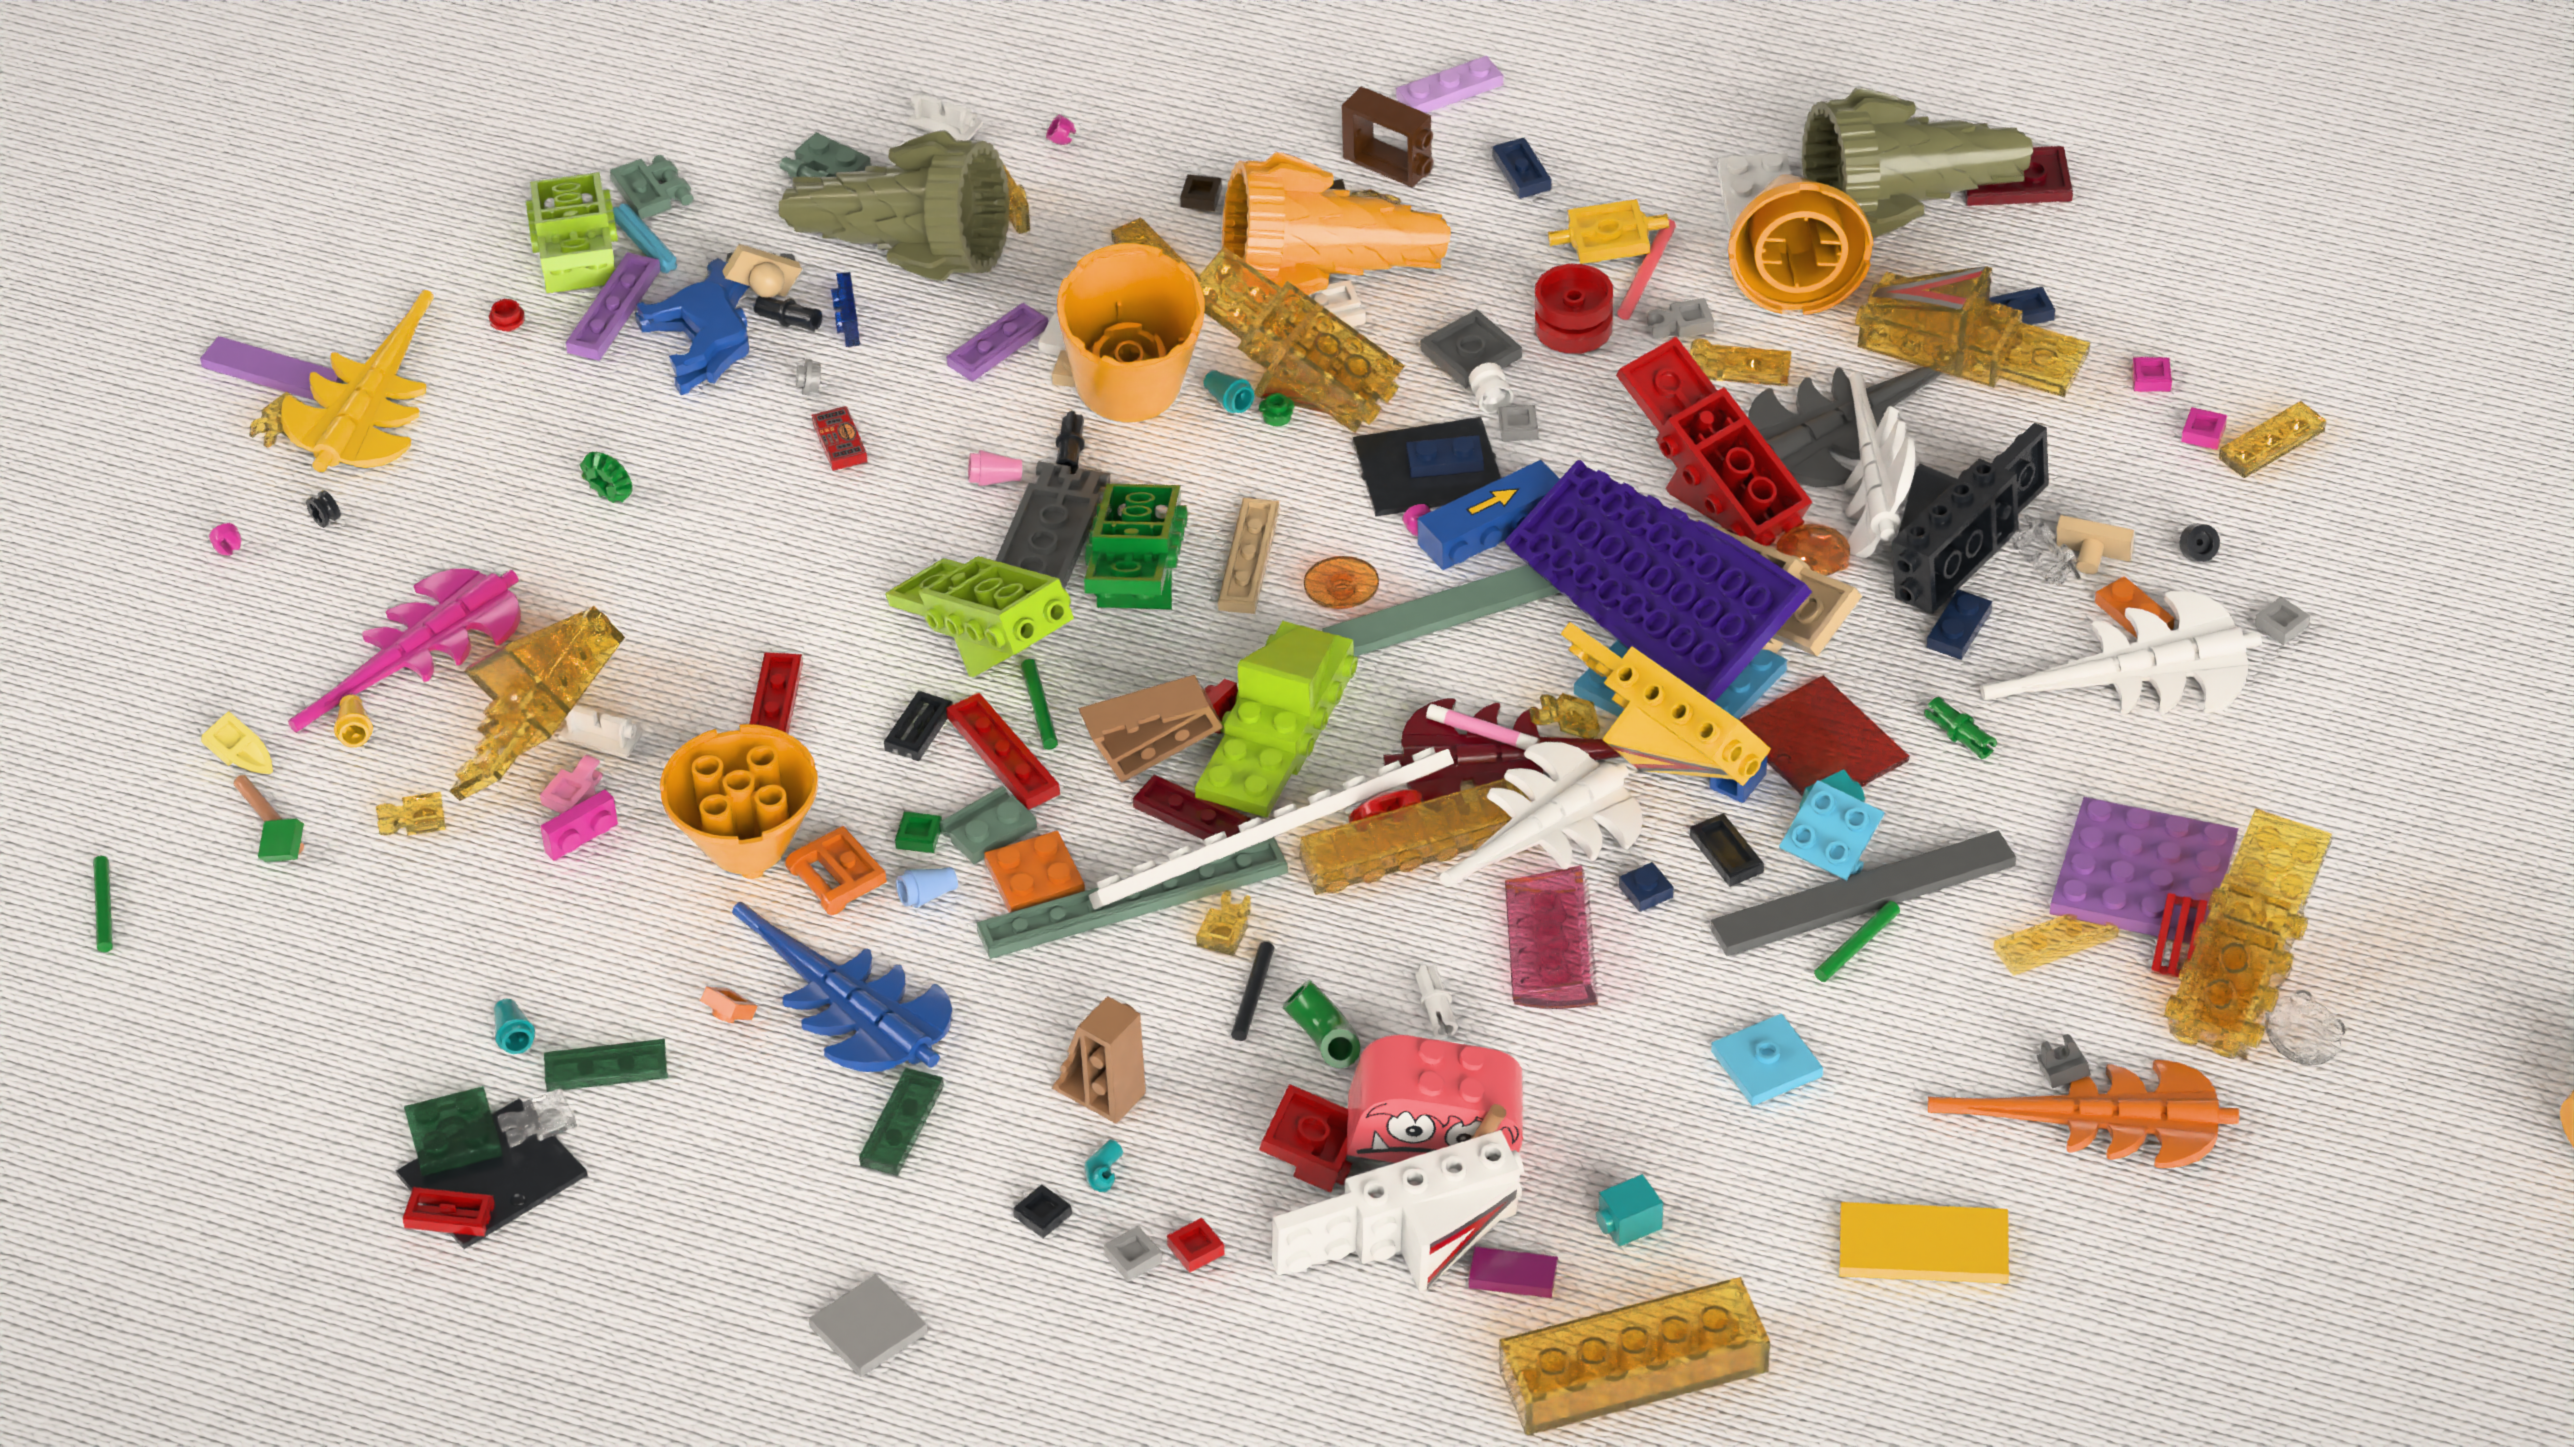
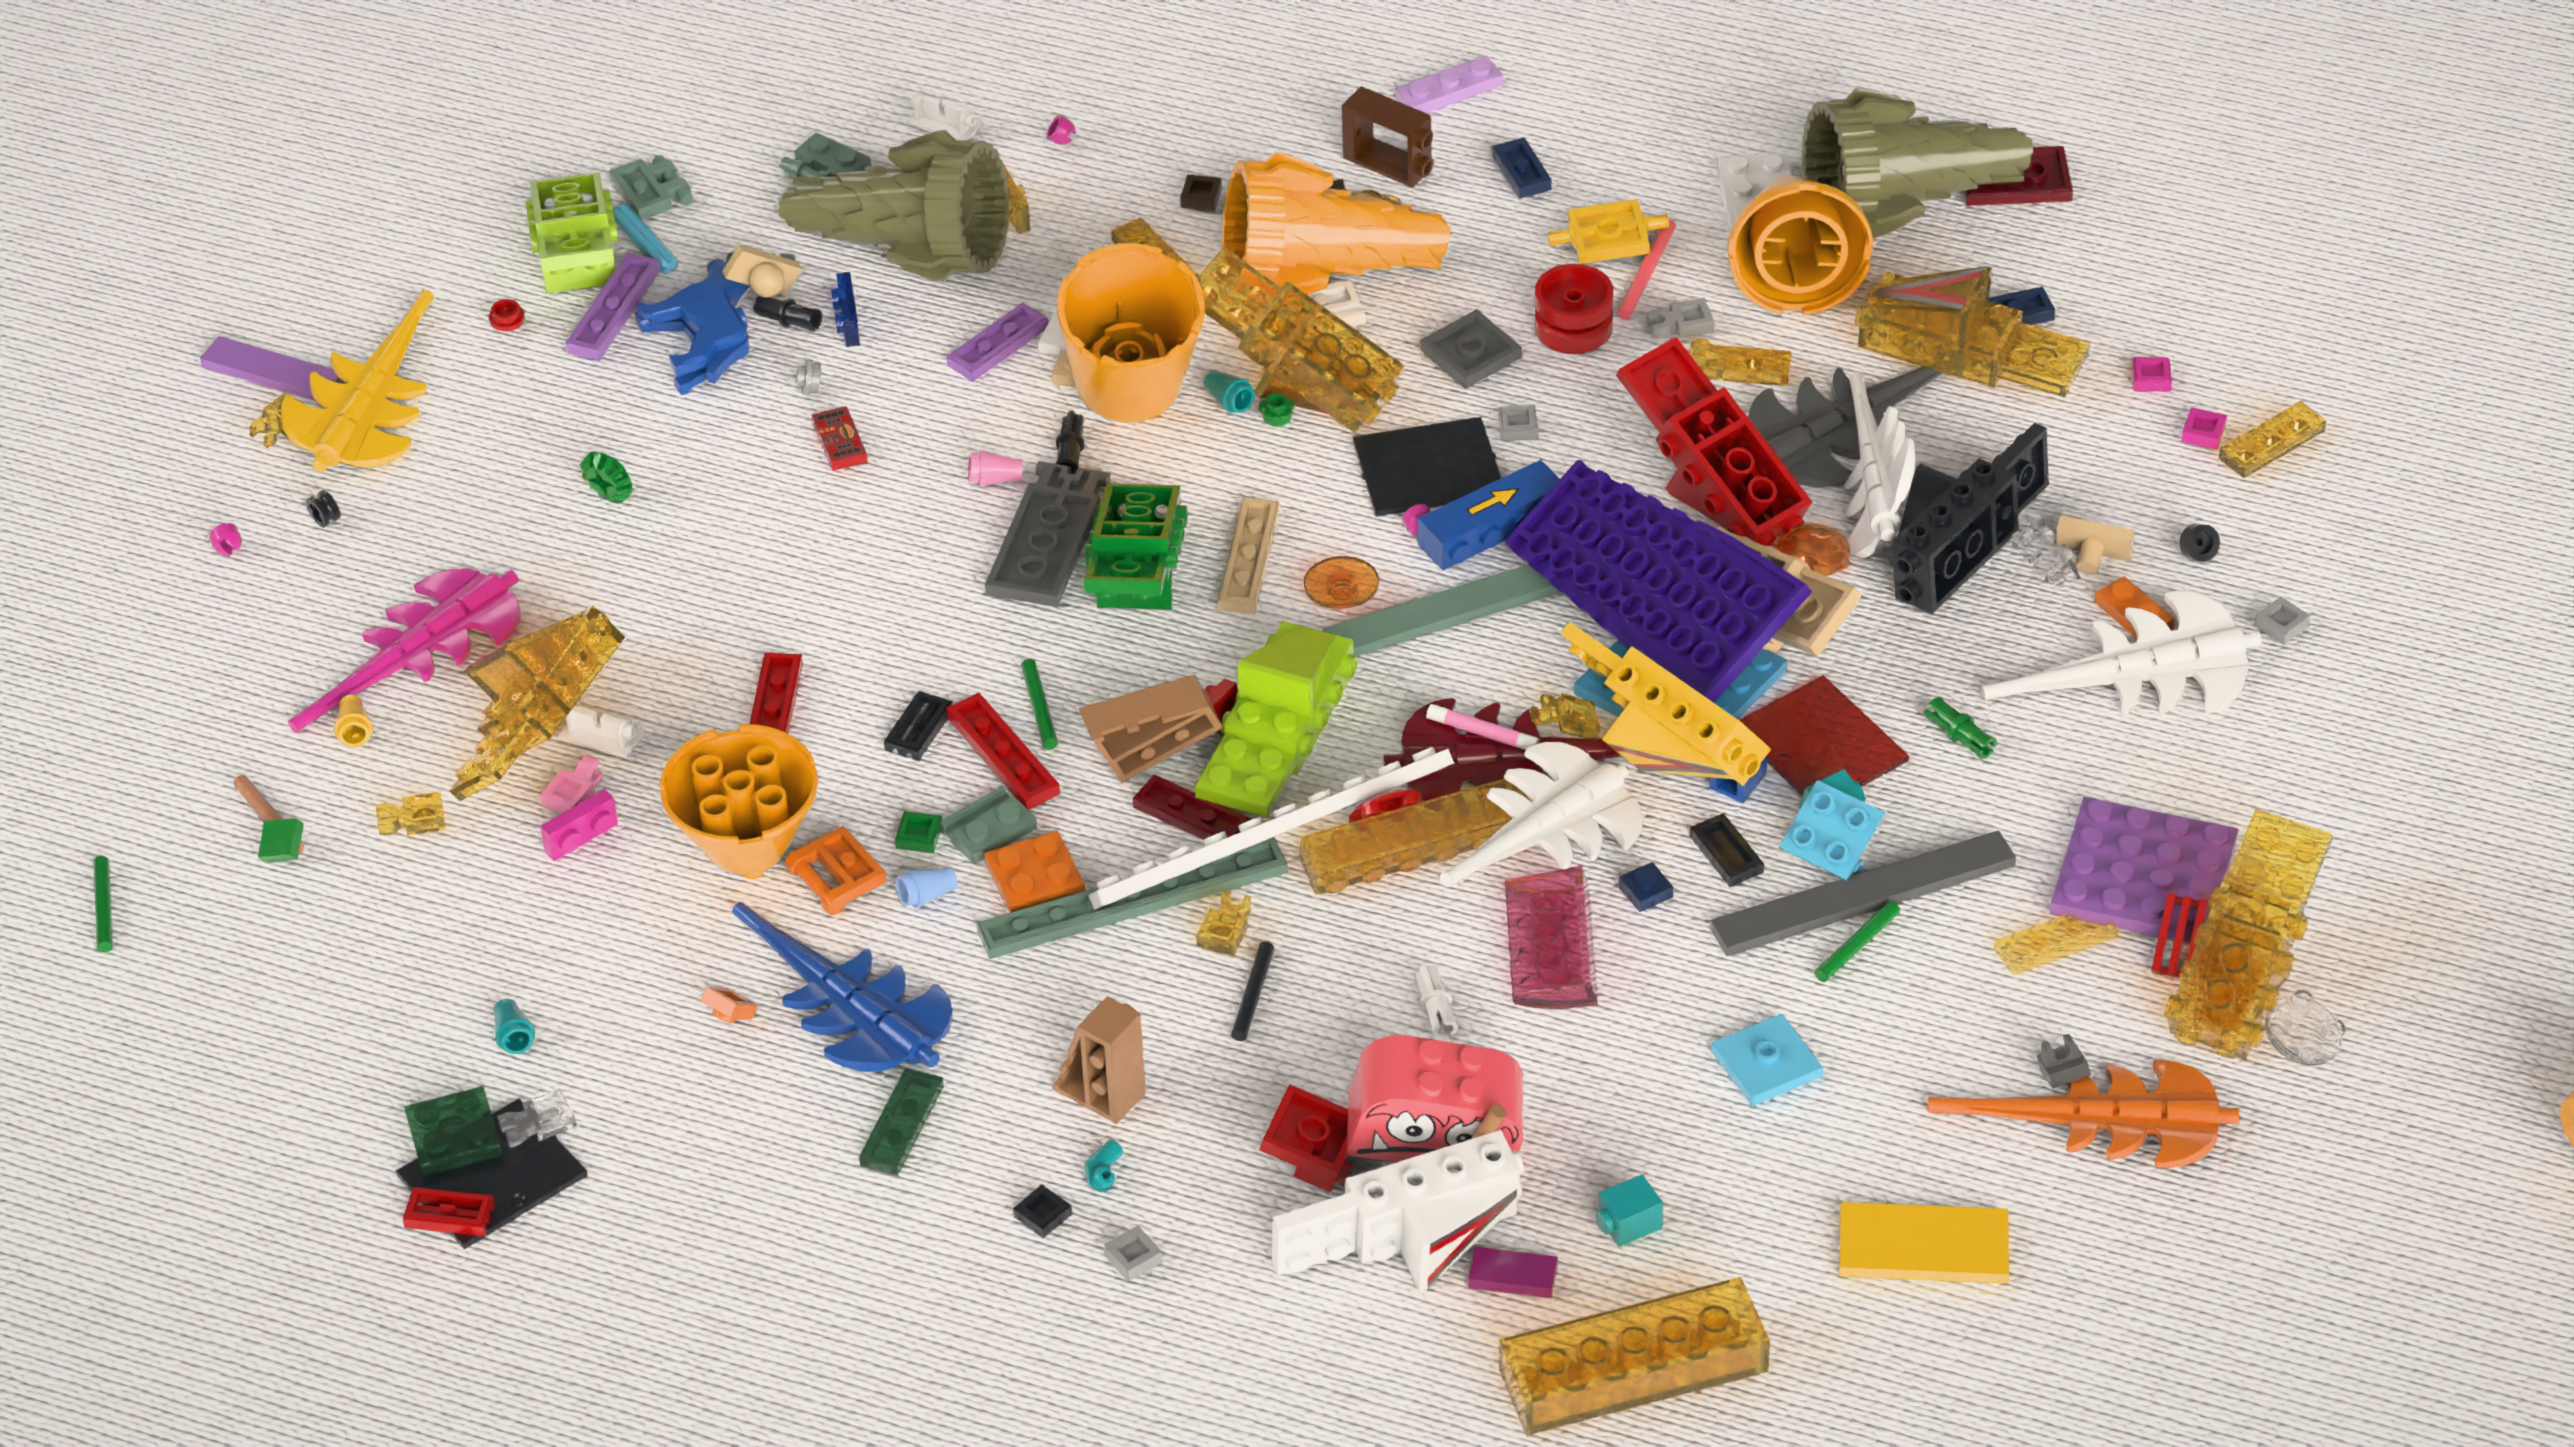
(237, 745): light yellow plate -> none
(605, 1065): clear green tile -> none
(868, 1325): light grey tile -> none
(985, 607): lime wedge -> none
(1195, 1245): red plate -> none
(1324, 1025): green cylinder -> none
(1444, 456): dark blue plate -> none
(1490, 387): white wheel -> none
(1959, 624): dark blue plate -> none

